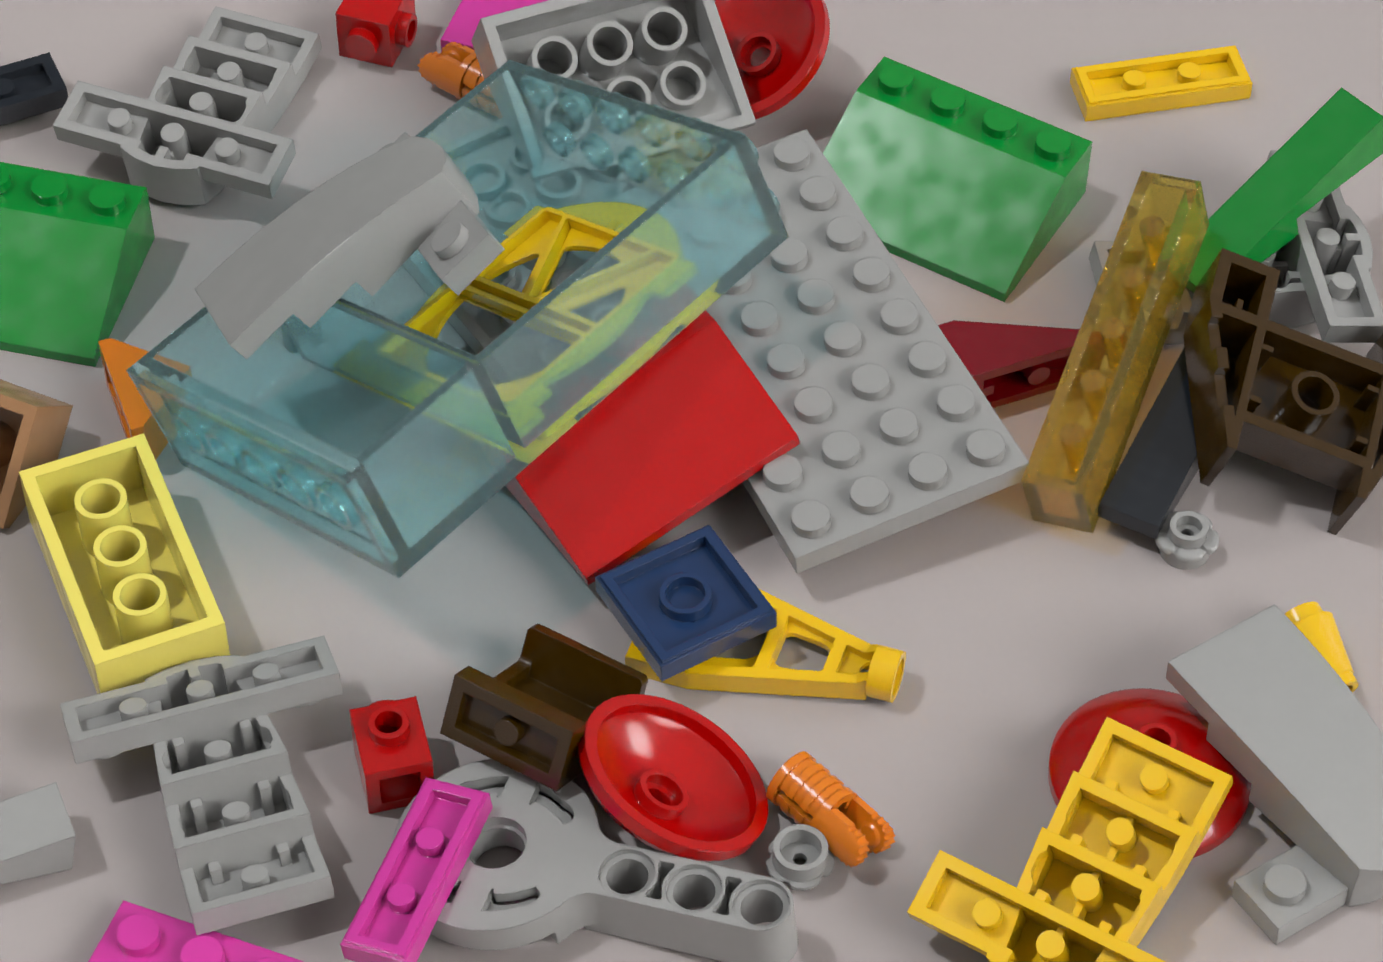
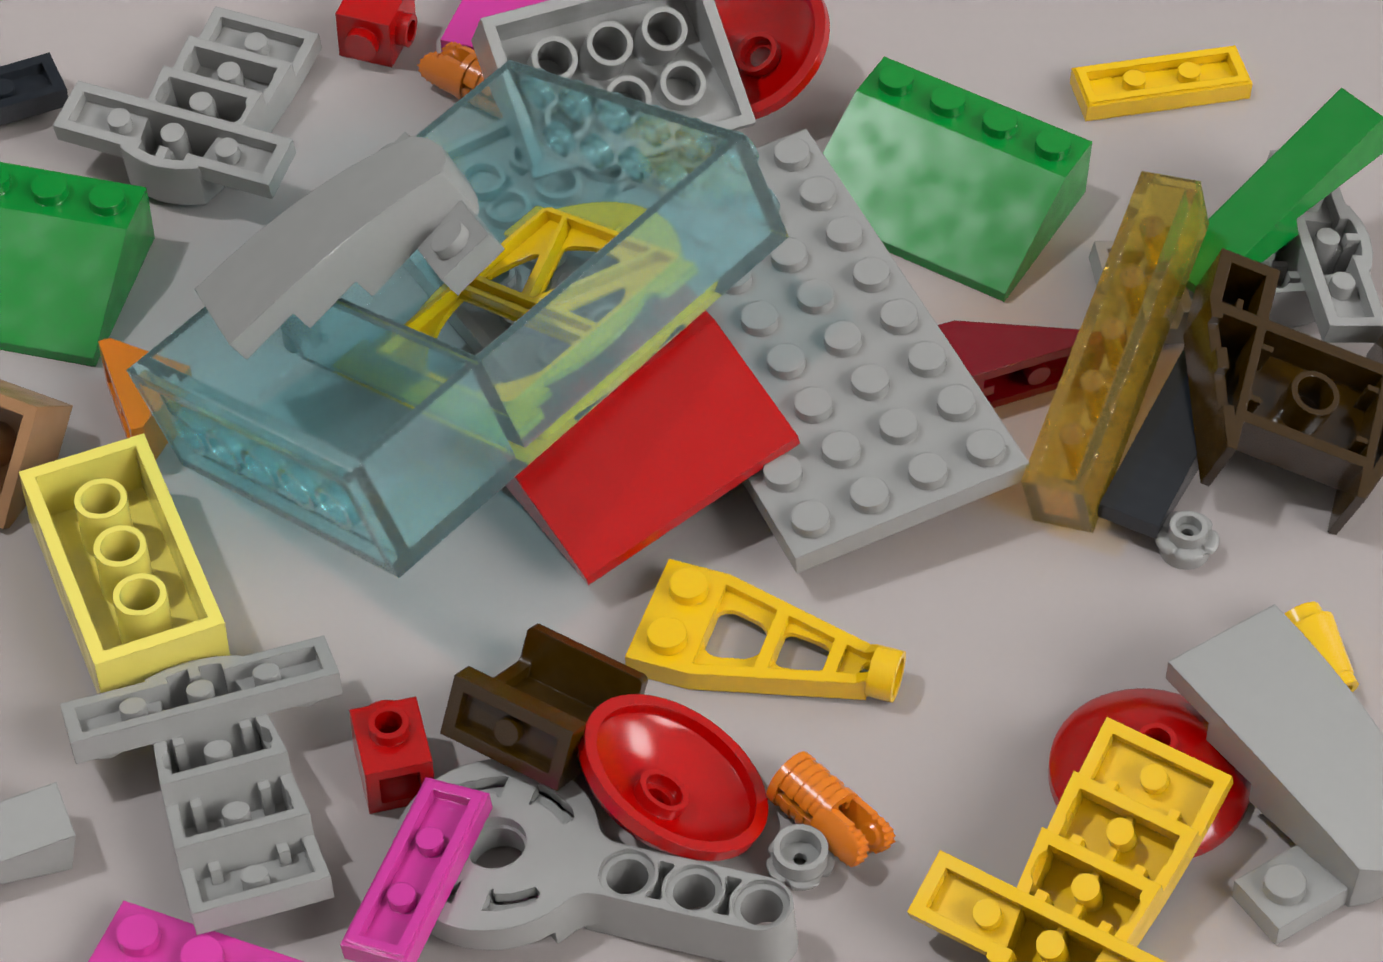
(685, 602): dark blue tile -> none

